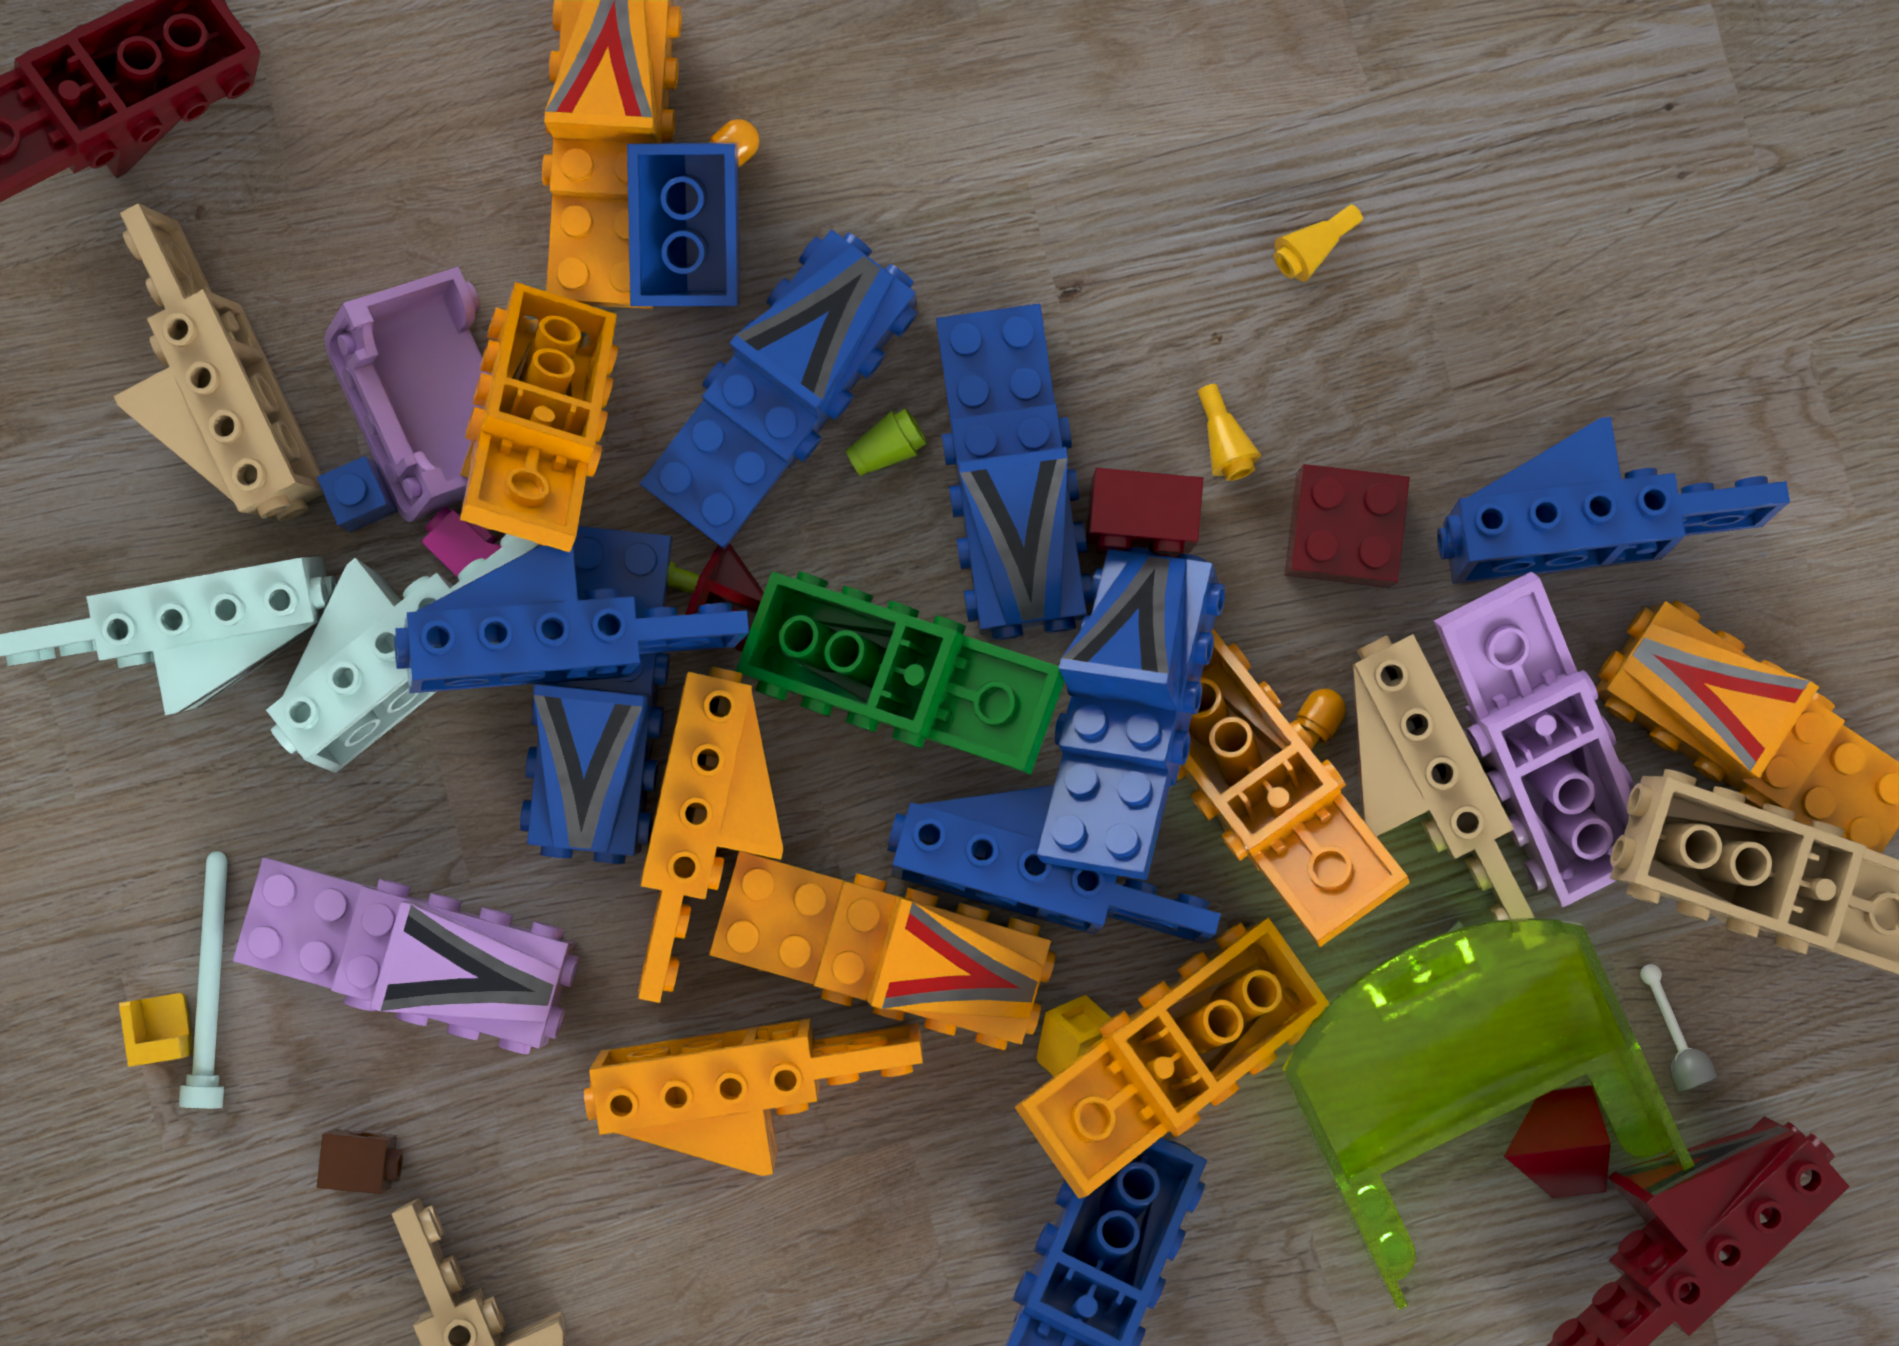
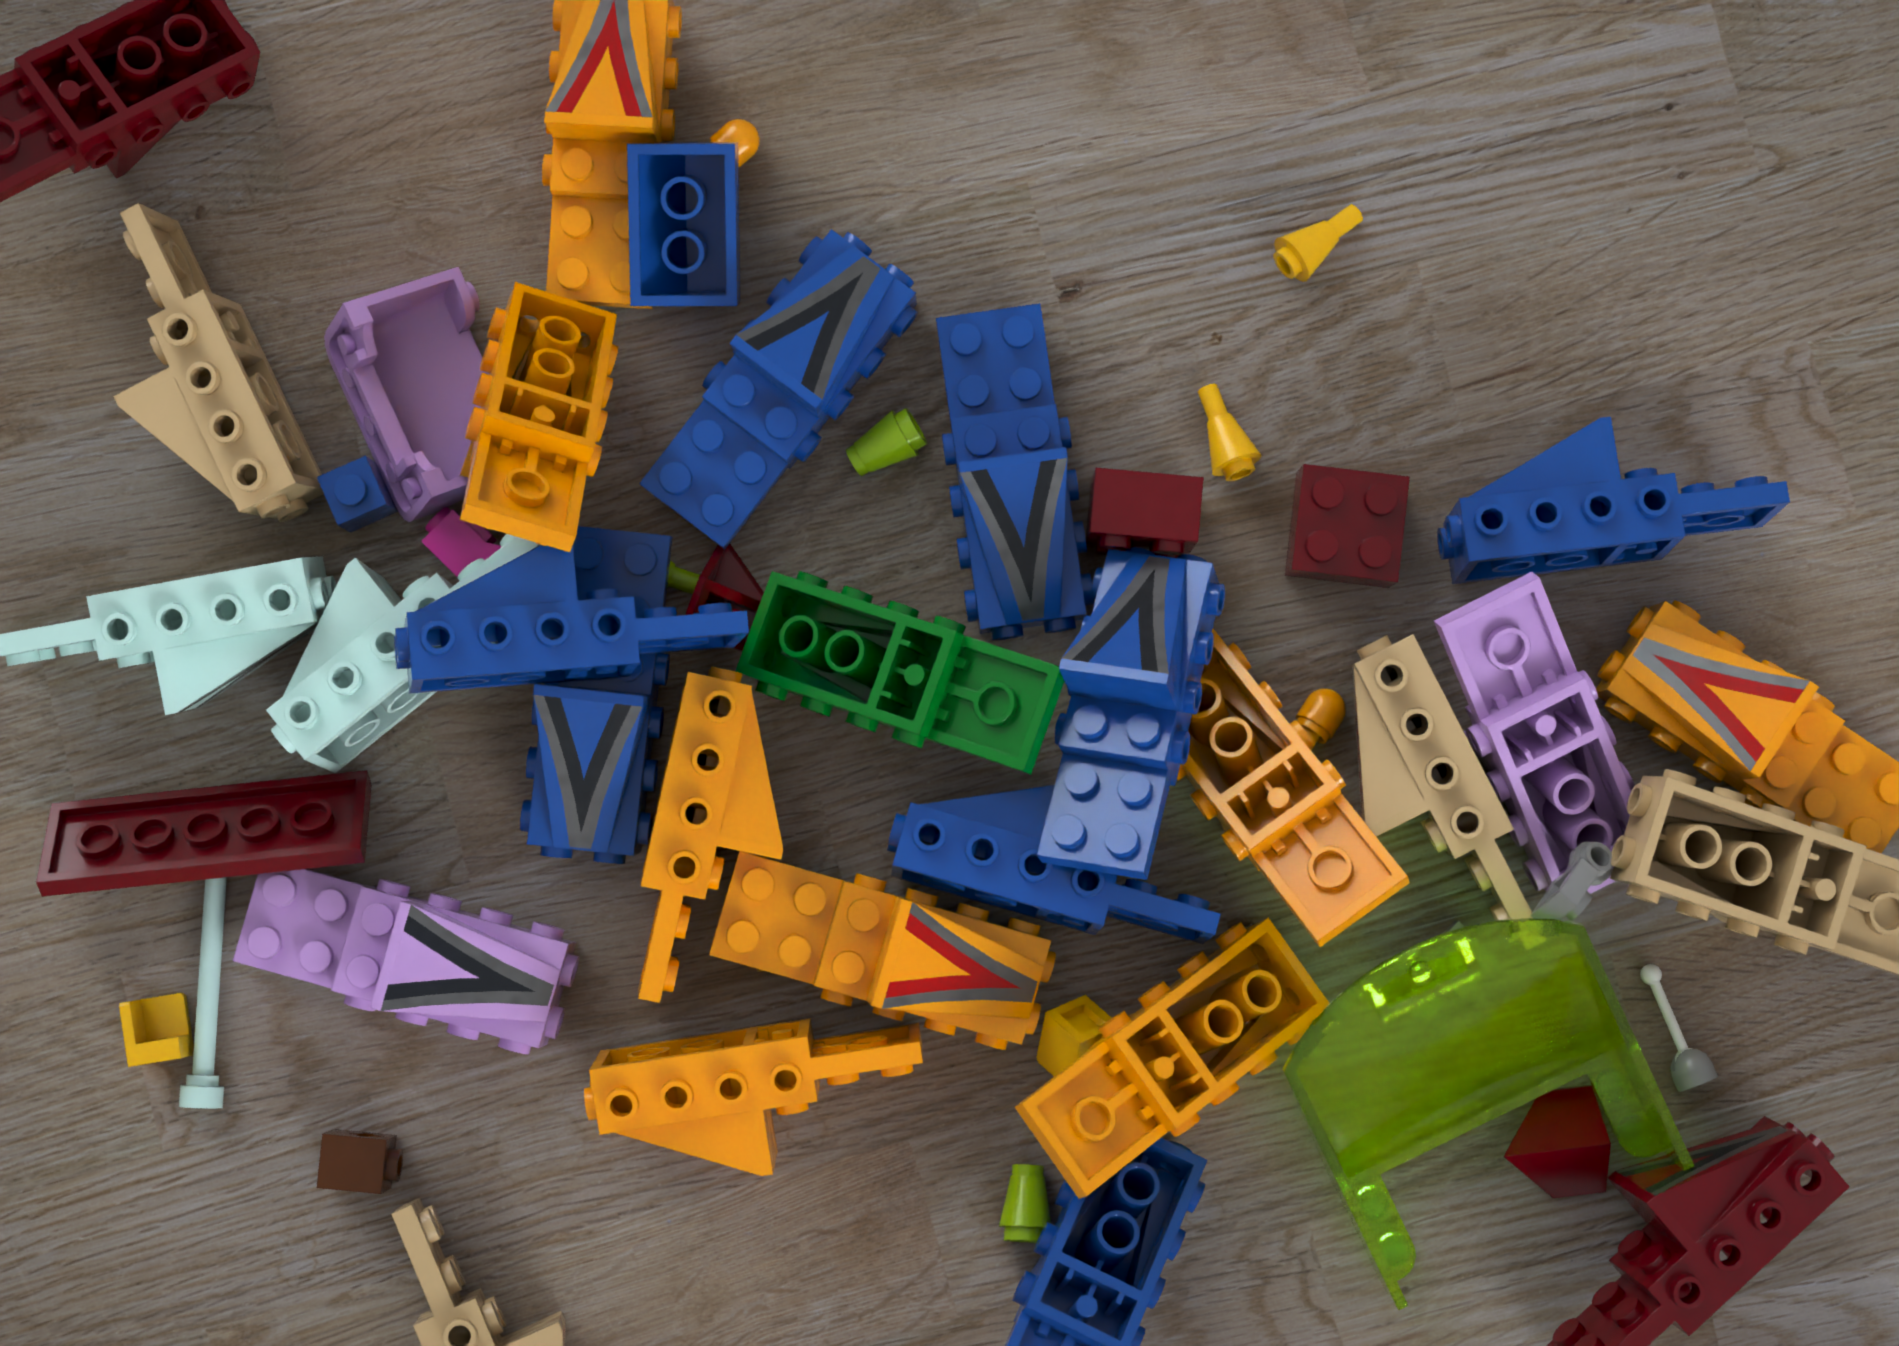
(205, 833): none -> dark red plate
(1025, 1204): none -> lime cone
(1568, 893): none -> light grey plate

